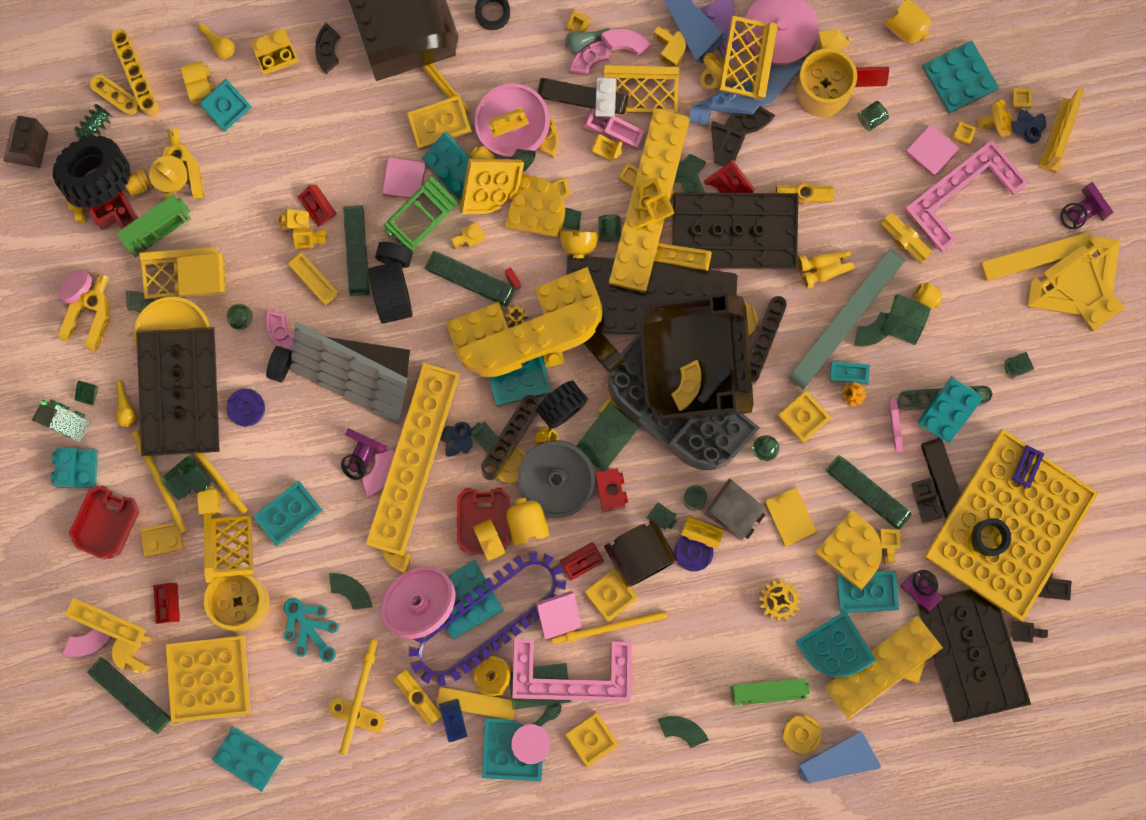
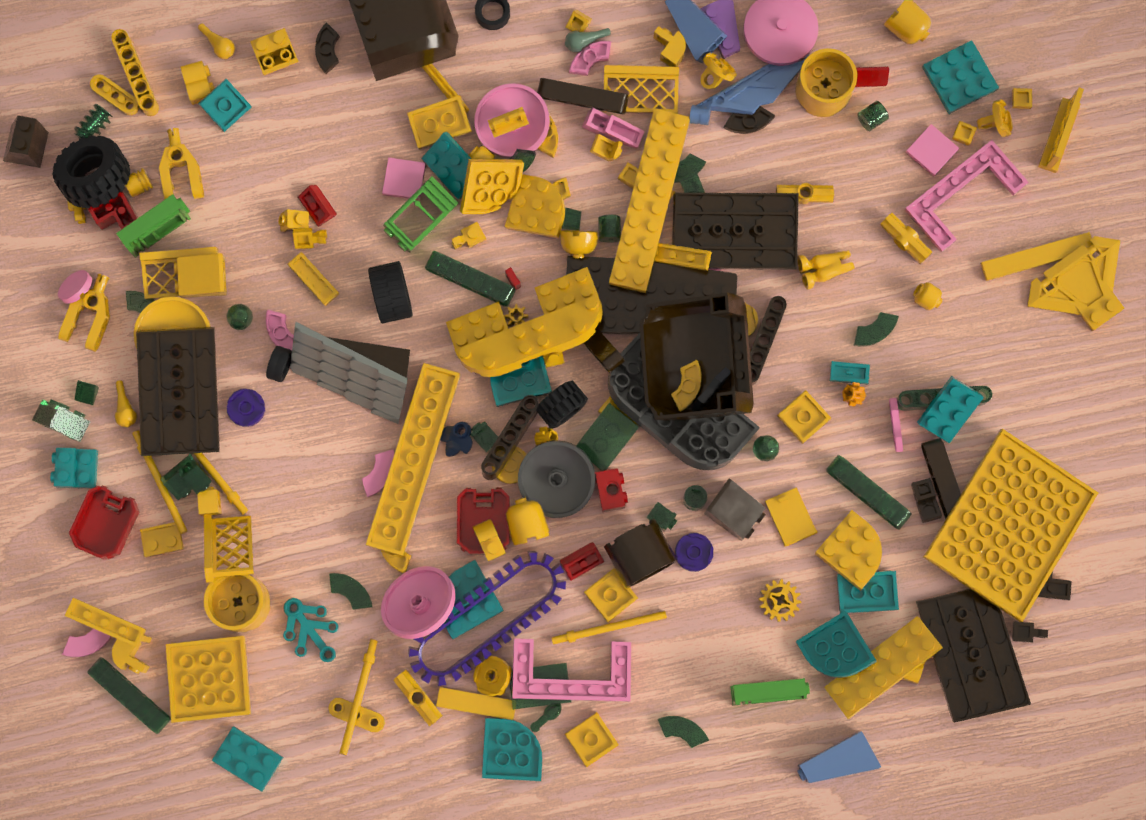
(166, 603): red slope -> none
(168, 174): yellow tile -> none
(288, 513): teal plate -> none
(356, 250): clear green beam -> none
(361, 455): magenta piece -> none
(391, 252): black tyre -> none
(453, 720): clear blue plate -> none
(531, 744): bright pink tile -> none
(558, 615): bright pink tile -> none
(605, 97): white plate -> none
(626, 40): bright pink tile -> none
(653, 203): yellow slope -> none
(703, 532): yellow plate -> none
(725, 143): dark brown wing -> none
(730, 180): red wing -> none
(762, 65): yellow fence -> none
(802, 734): yellow tile -> none
(832, 39): yellow slope -> none
(846, 319): sand green beam -> none
(890, 542): yellow plate -> none
(906, 319): clear green slope -> none
(923, 589): magenta piece -> none
(1005, 533): black tyre -> none
(1018, 365): clear green bracket -> none
(1020, 481): dark purple tile -> none
(1027, 124): dark blue plate -> none
(1087, 208): magenta piece -> none

